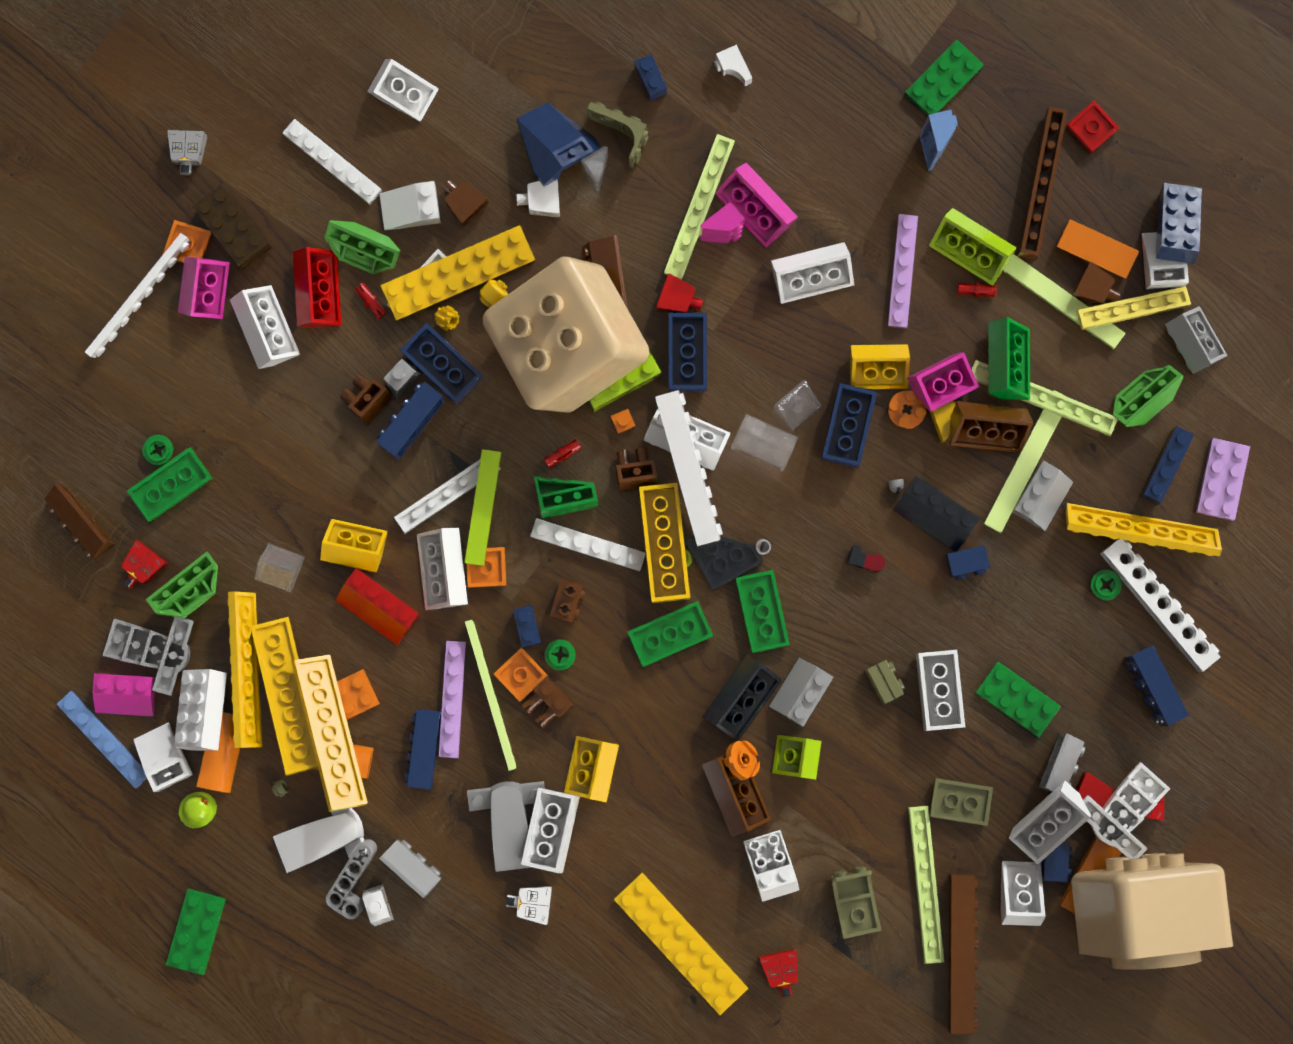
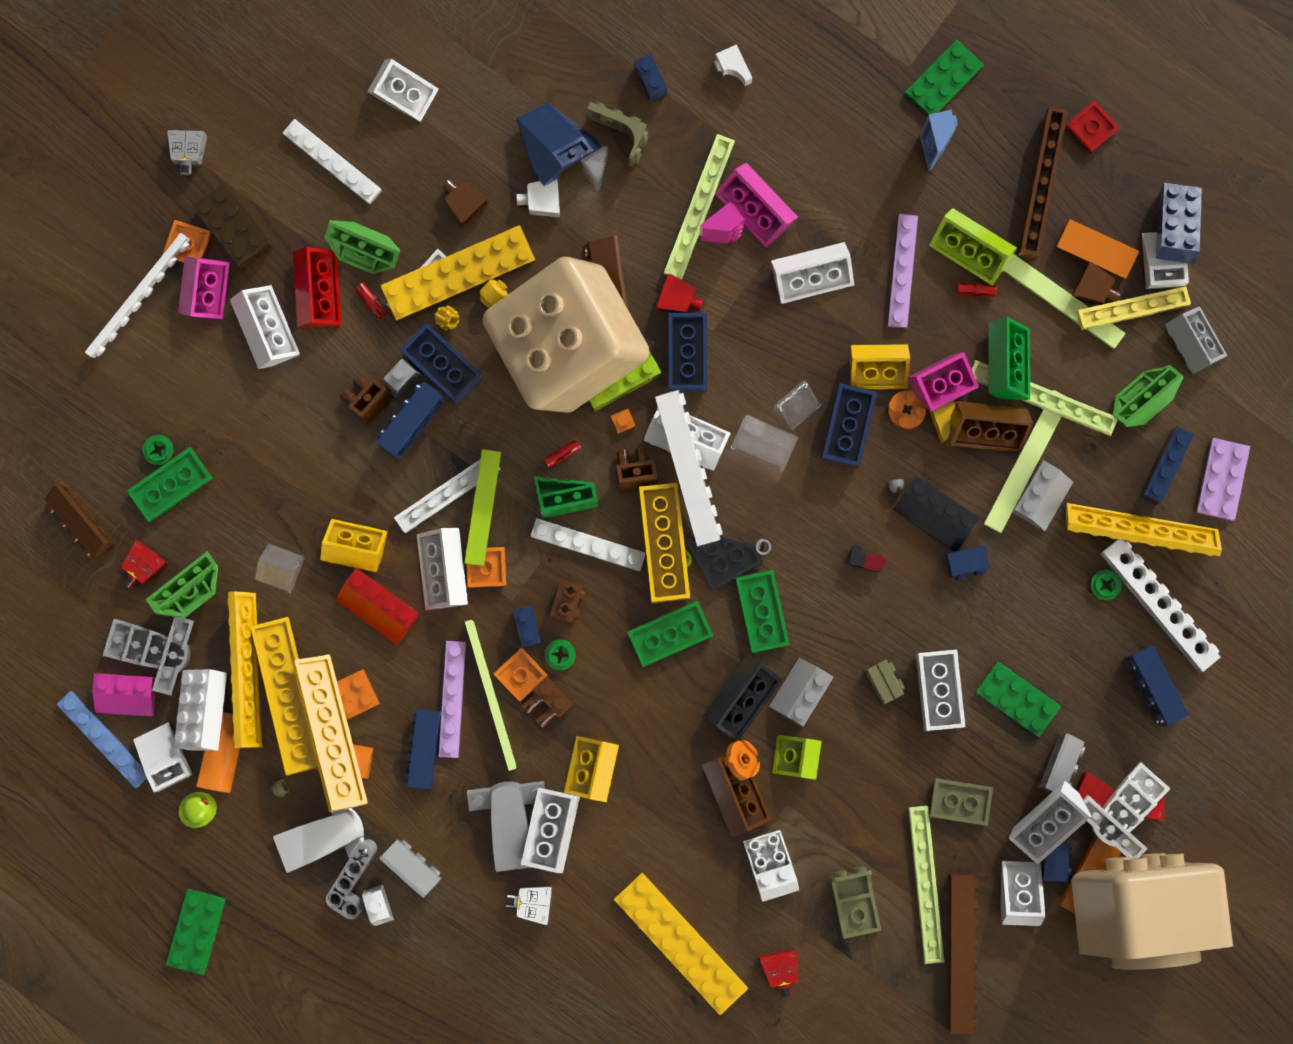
(410, 206): white slope -> none

